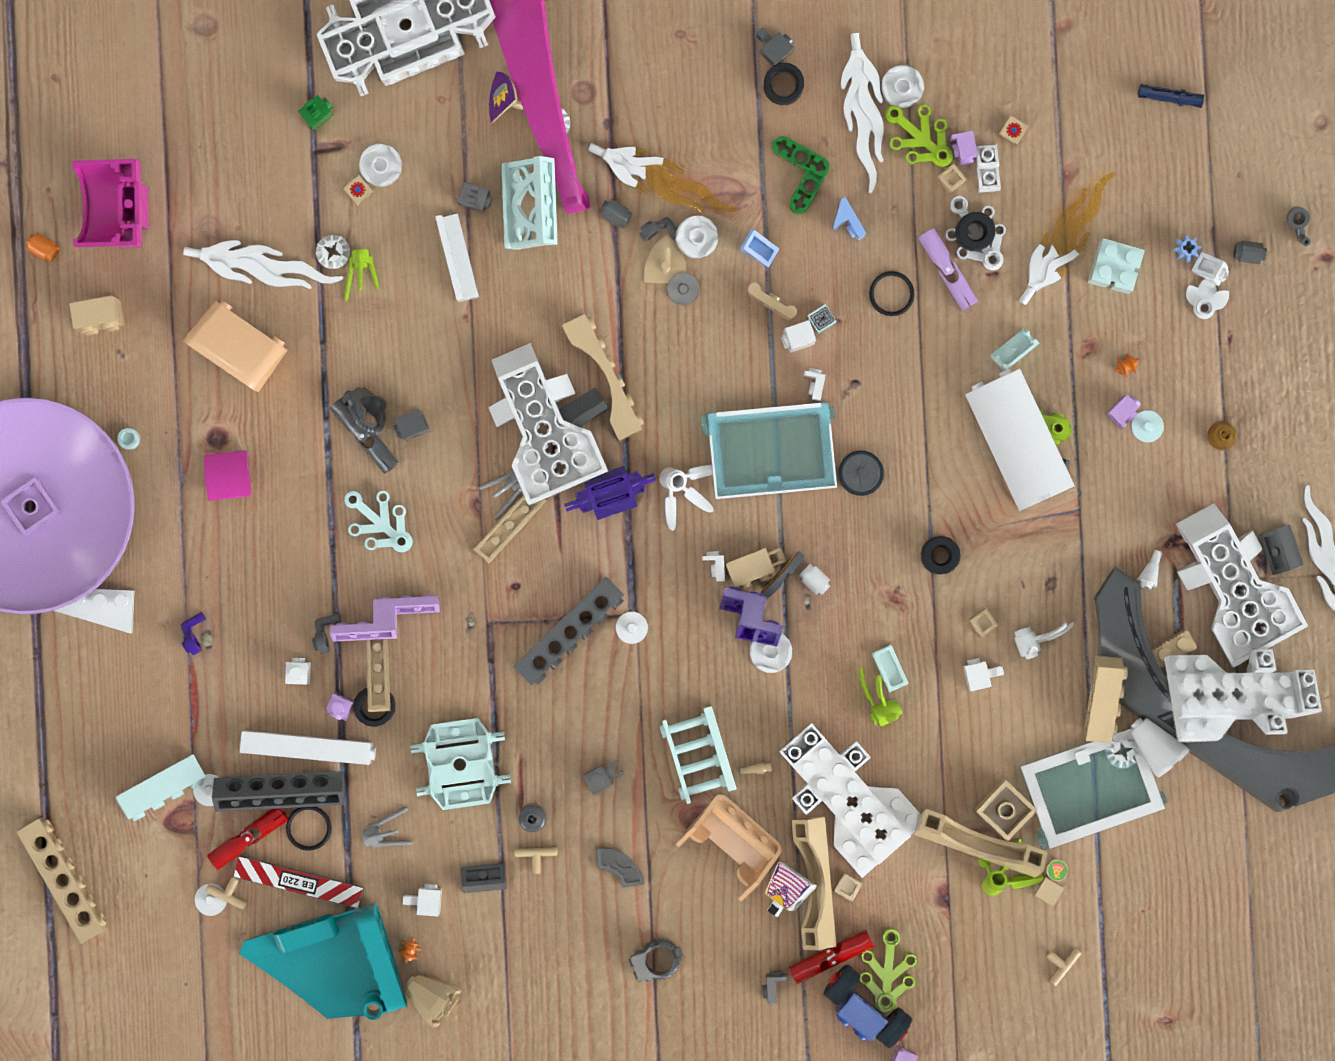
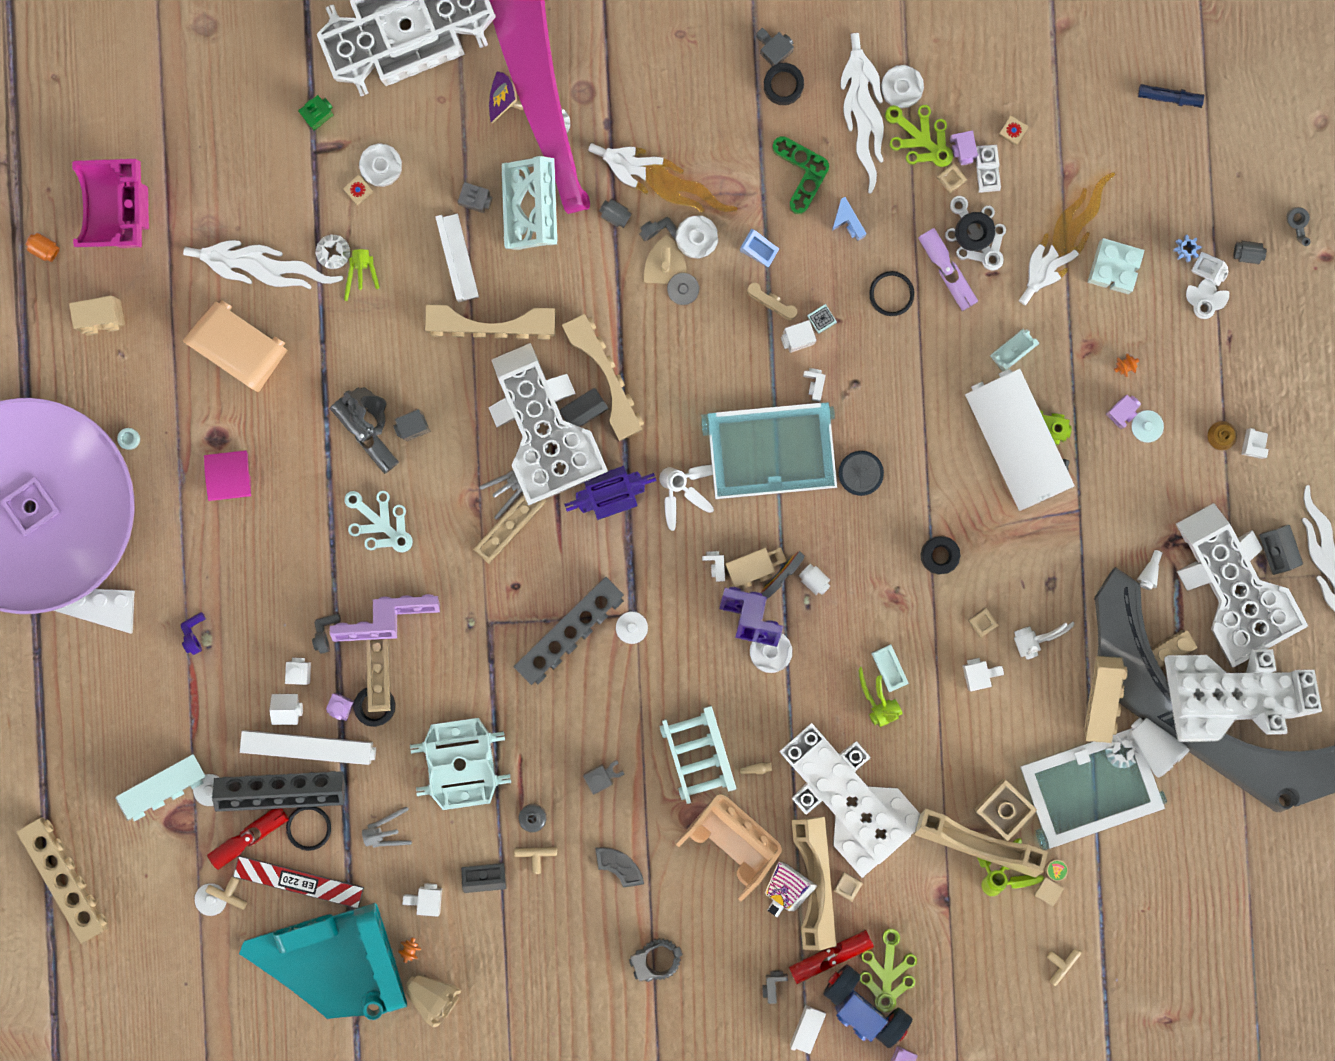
(285, 709): none -> white brick
(536, 322): none -> tan arch
(807, 1029): none -> white panel
(1255, 444): none -> white panel

